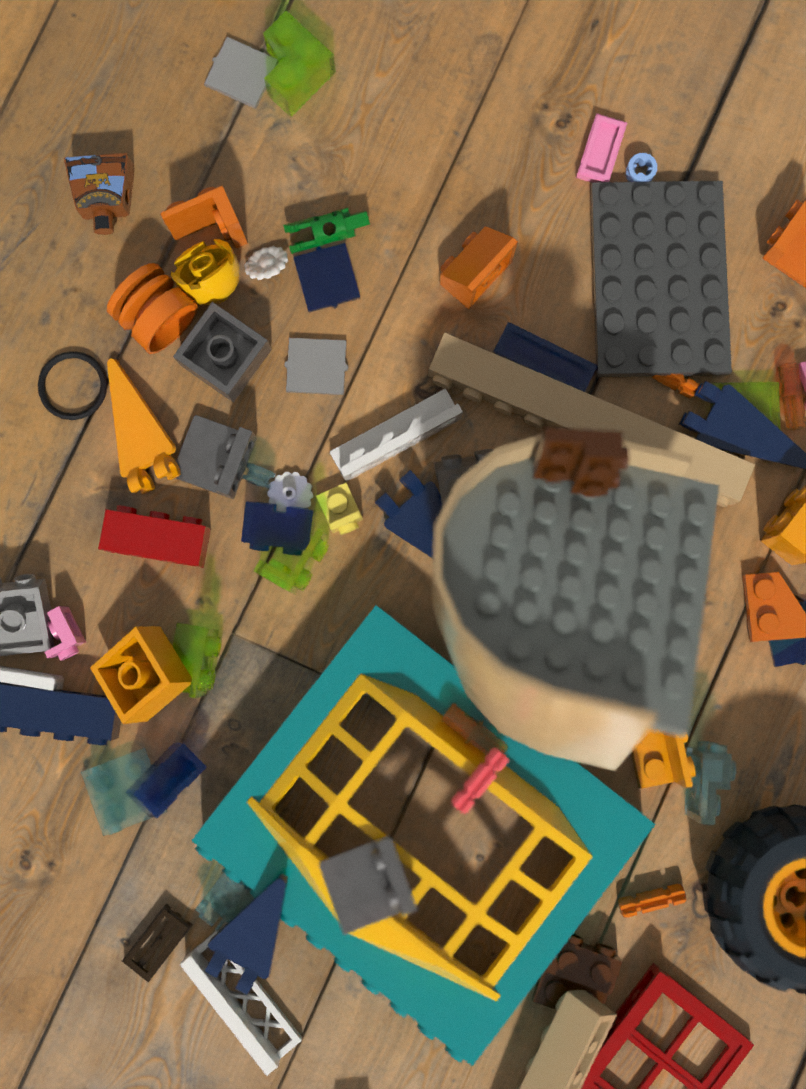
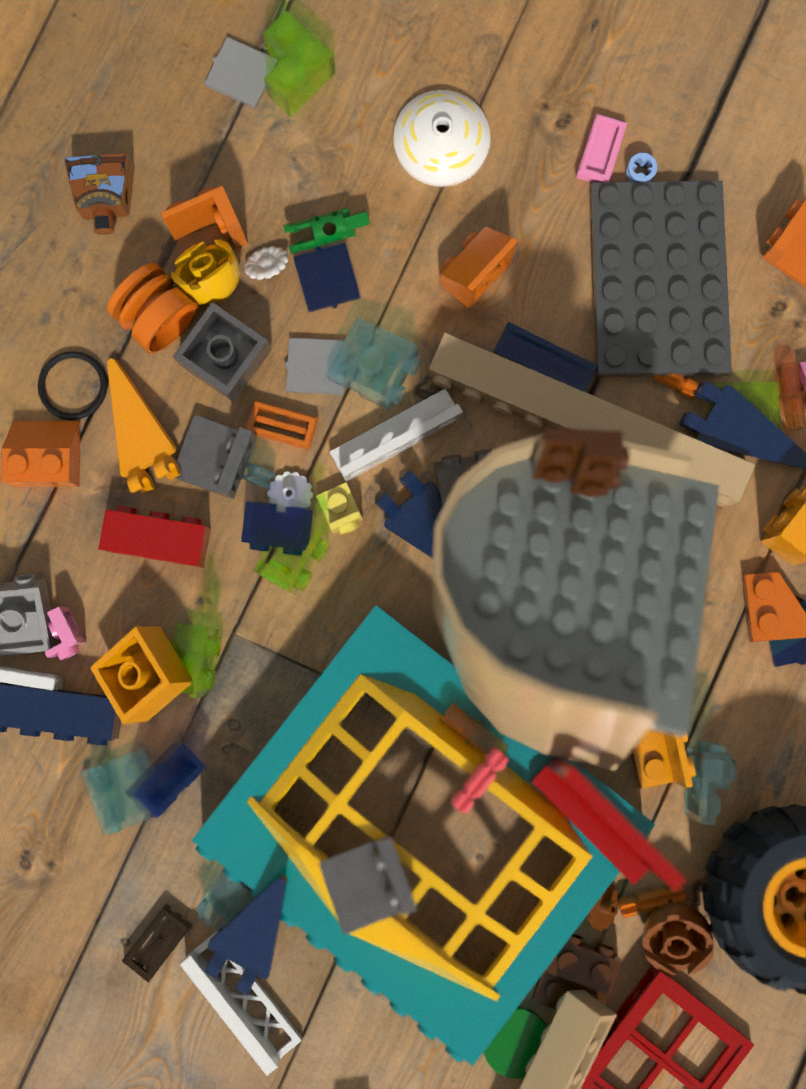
(42, 454): none -> orange slope
(308, 433): none -> orange tile
(375, 364): none -> clear light blue plate
(438, 156): none -> white dish
(516, 1043): none -> green tile
(602, 823): none -> red window
(604, 910): none -> dark orange piece
(677, 939): none -> dark orange cylinder

